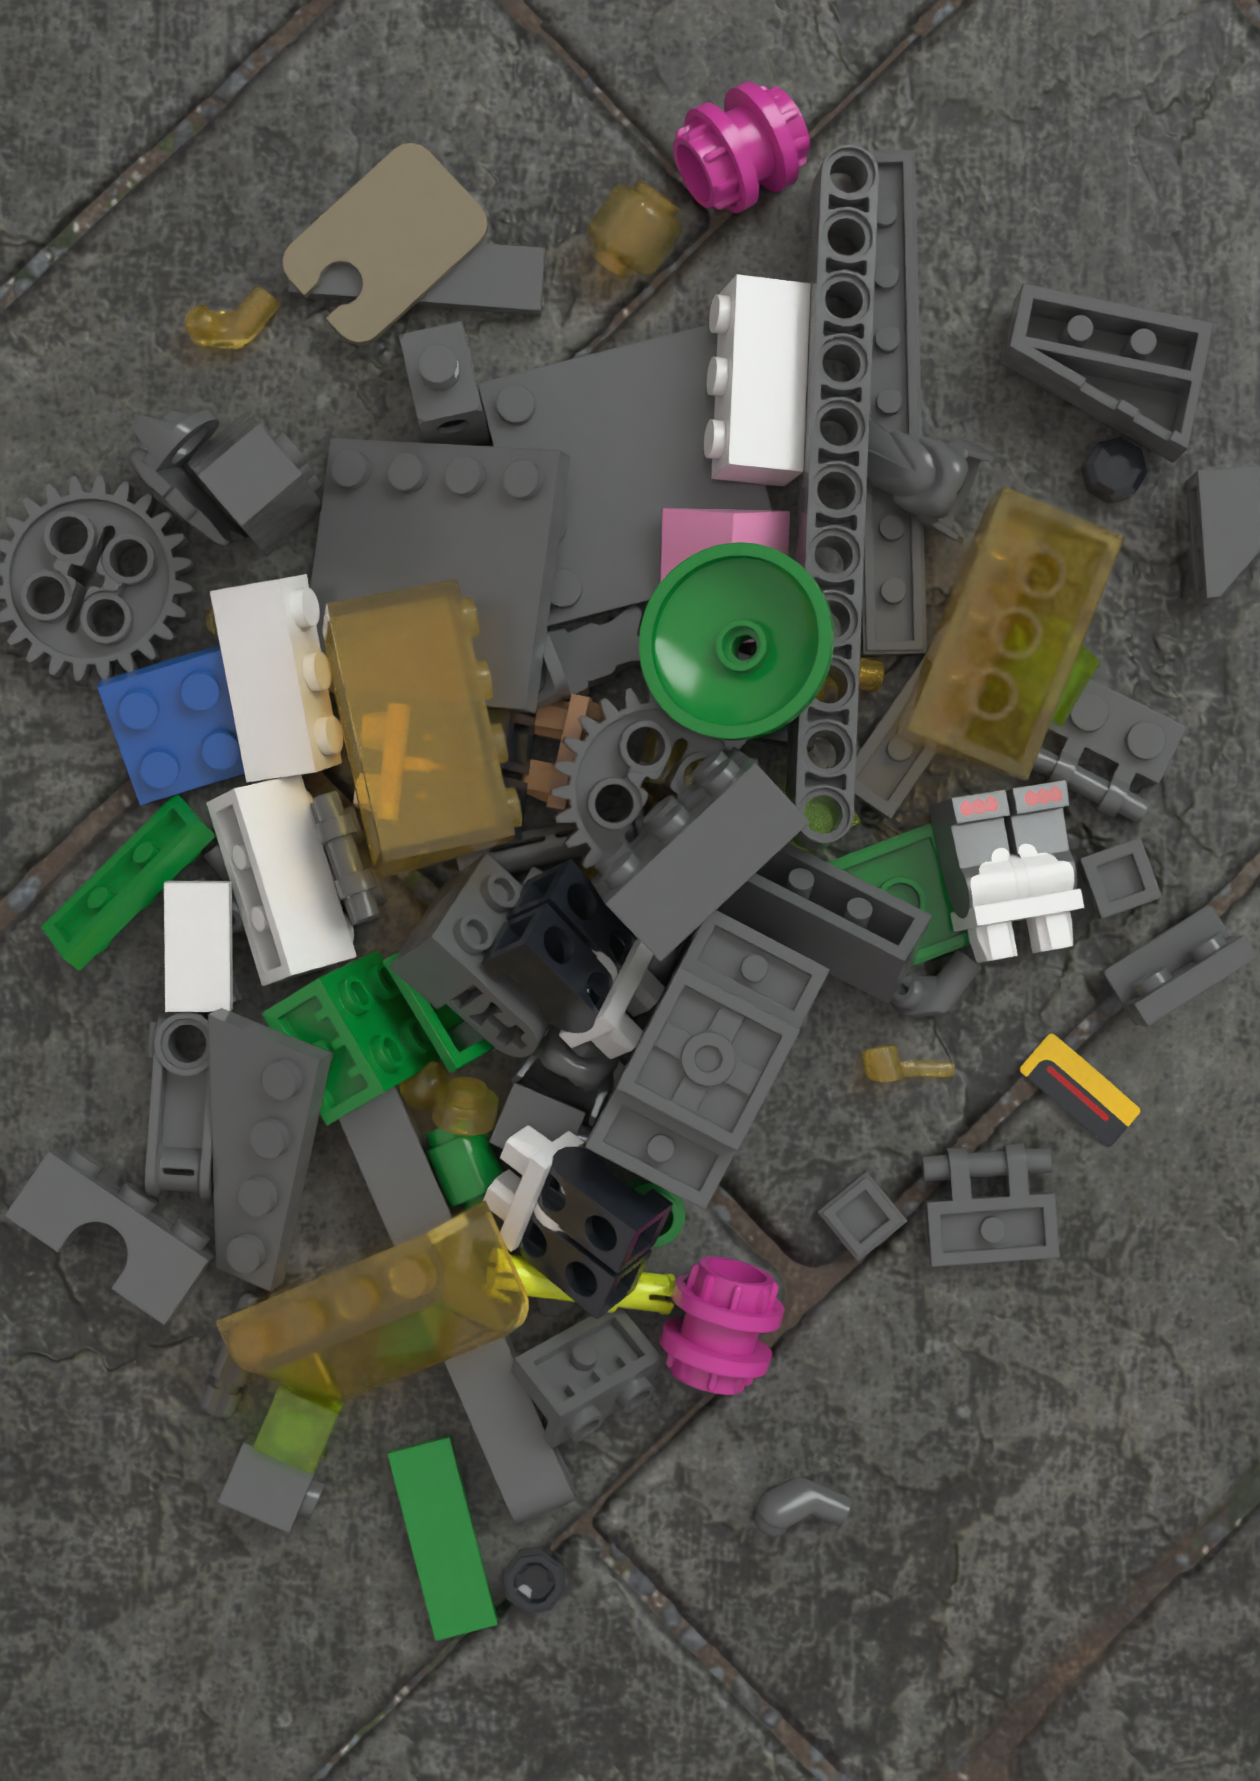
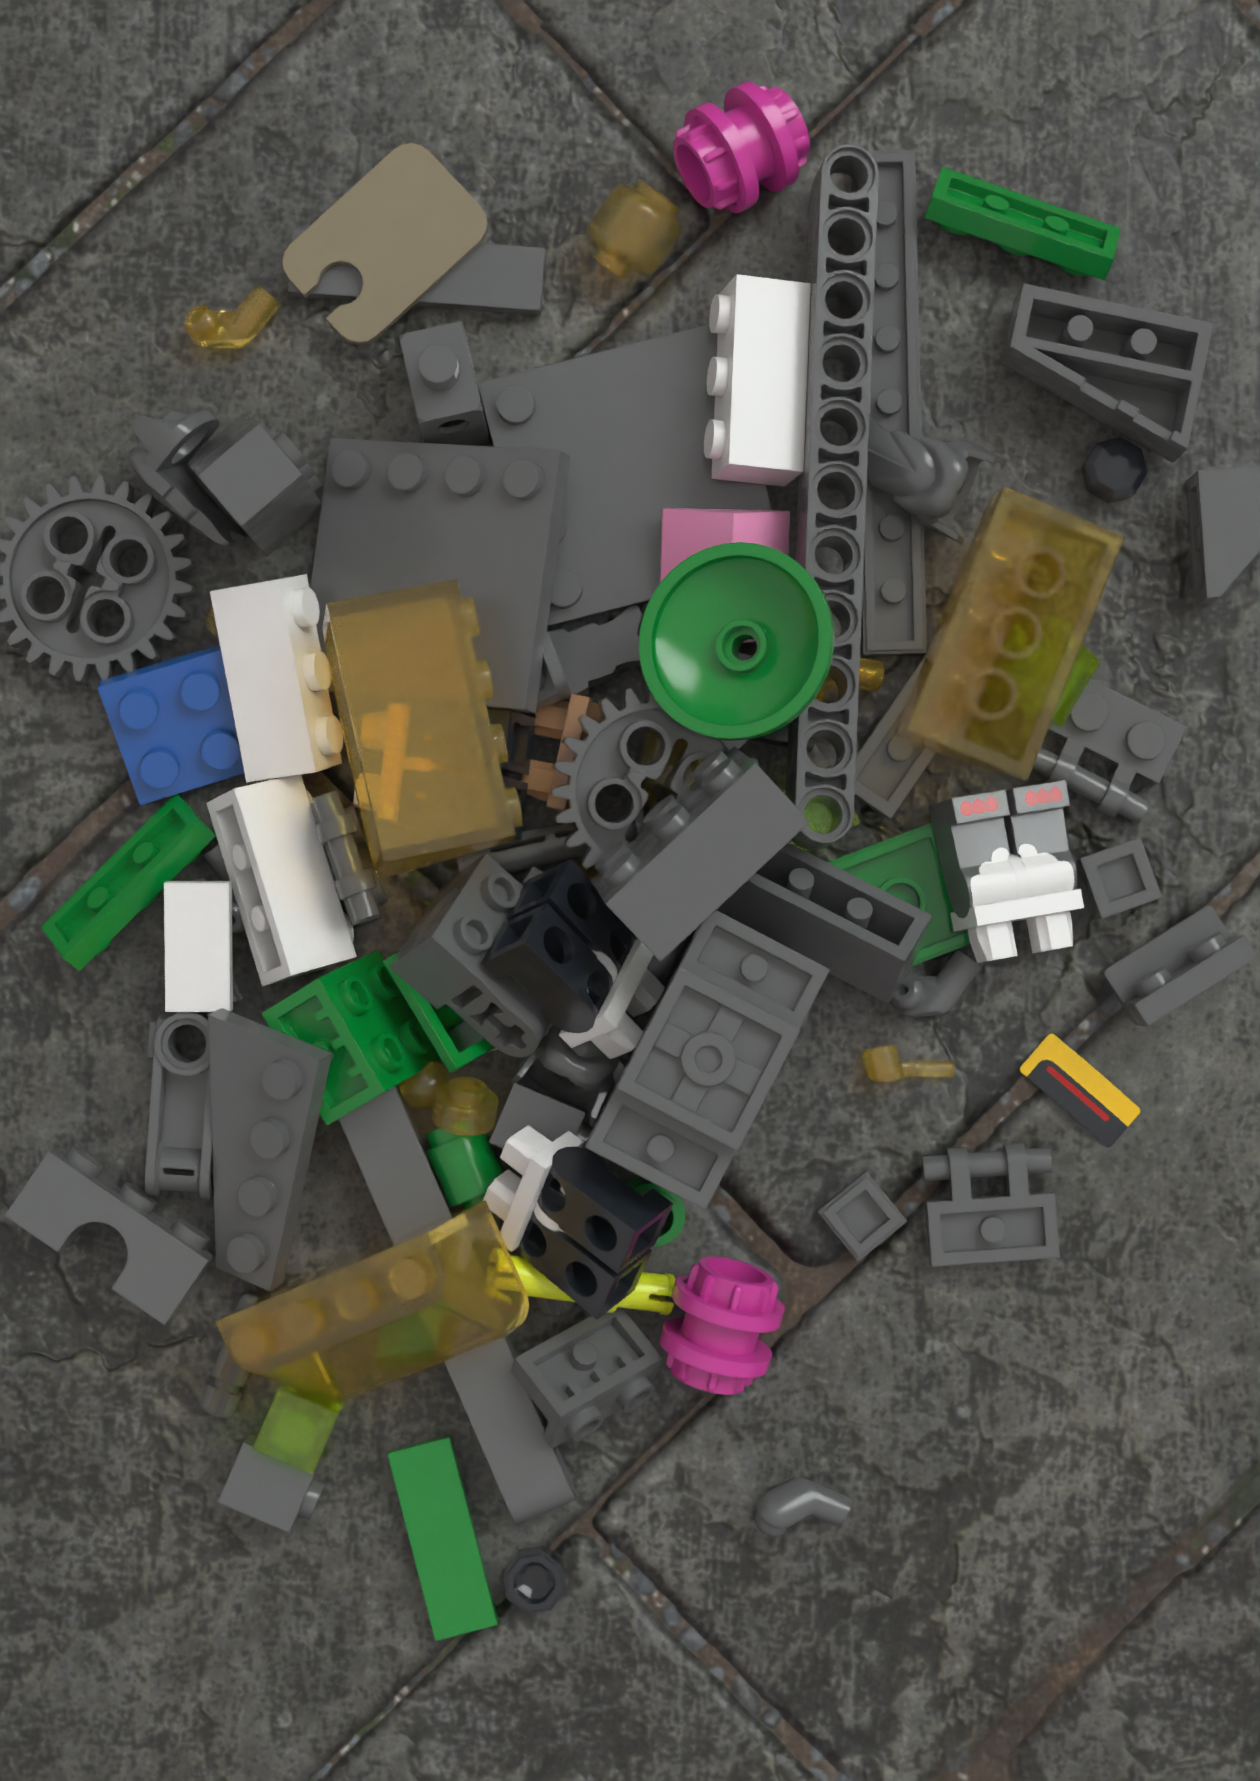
(1023, 224): none -> green plate

